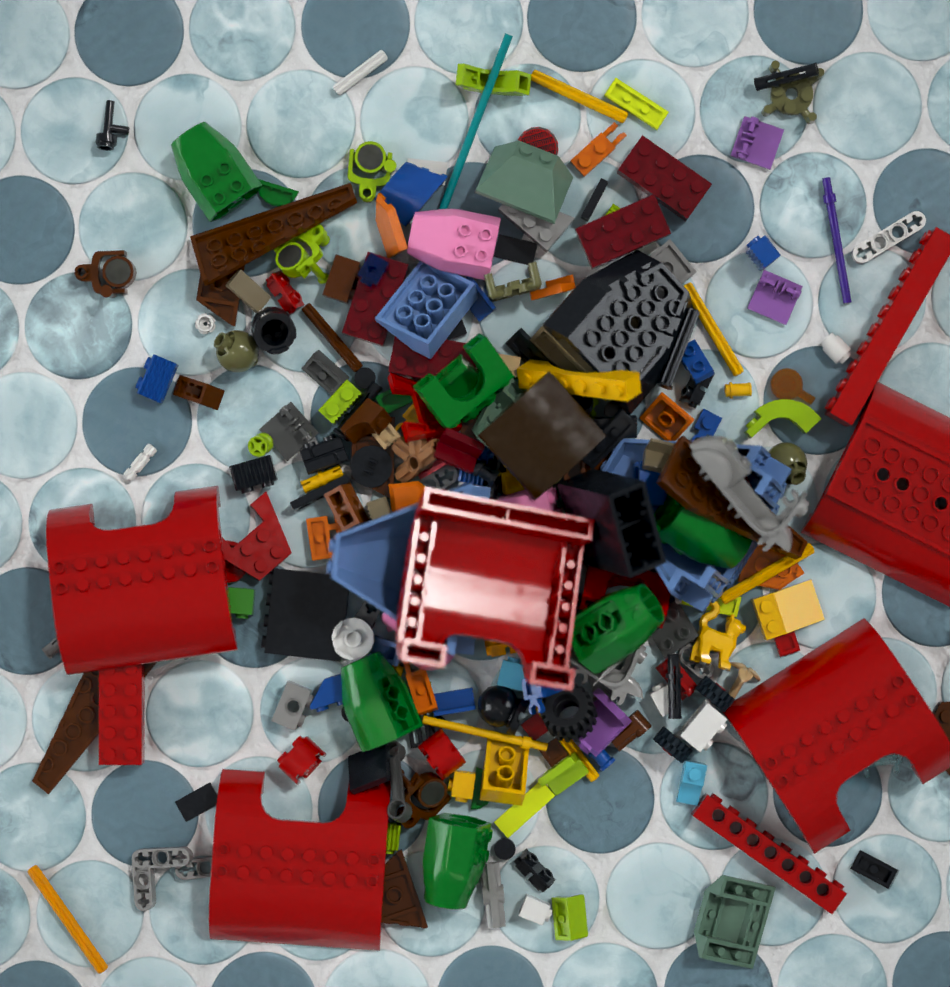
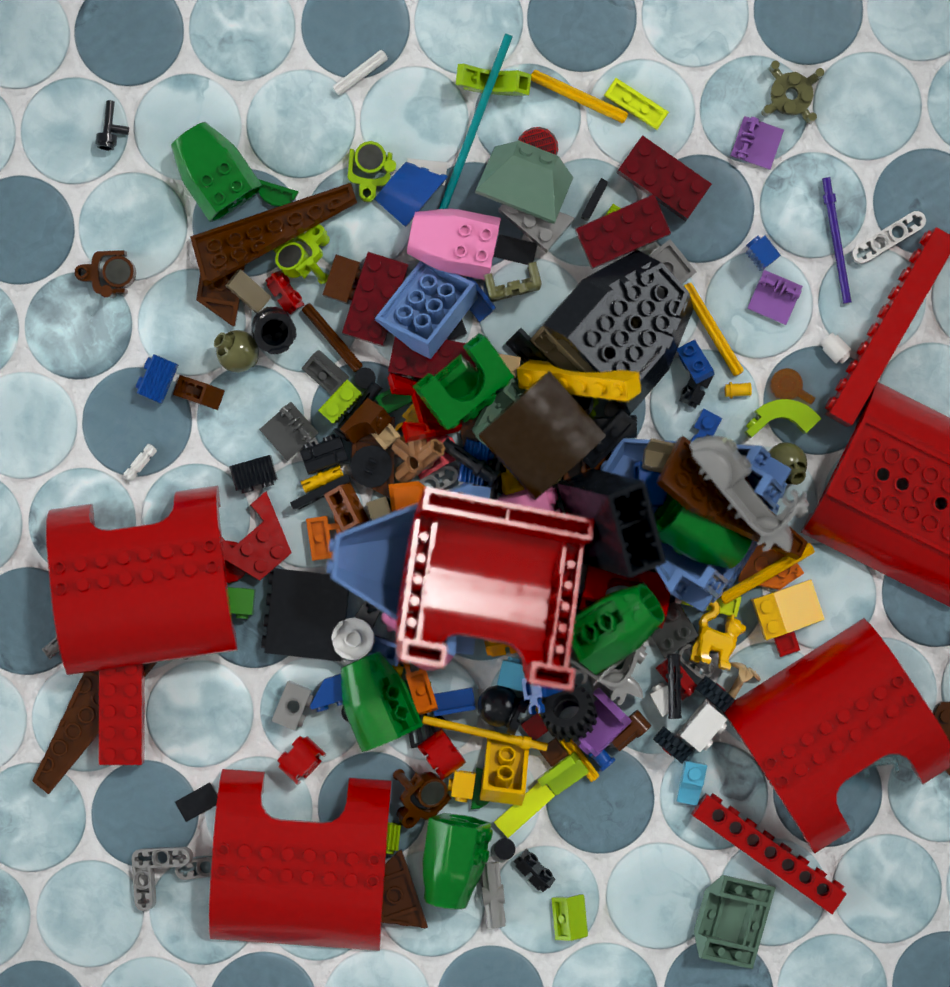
(67, 919): light orange axle -> none
(199, 323): white plate -> none
(256, 447): lime wheel -> none
(369, 769): black tile -> none
(373, 270): clear blue brick -> none
(389, 227): orange tile -> none
(397, 787): dark grey piece -> none
(458, 450): dark red panel -> none
(535, 910): white brick -> none
(554, 287): orange slope -> none
(596, 151): orange hinge -> none
(666, 418): orange slope -> none
(678, 349): black axle -> none
(762, 82): black pin -> none
(875, 869): black slope -> none

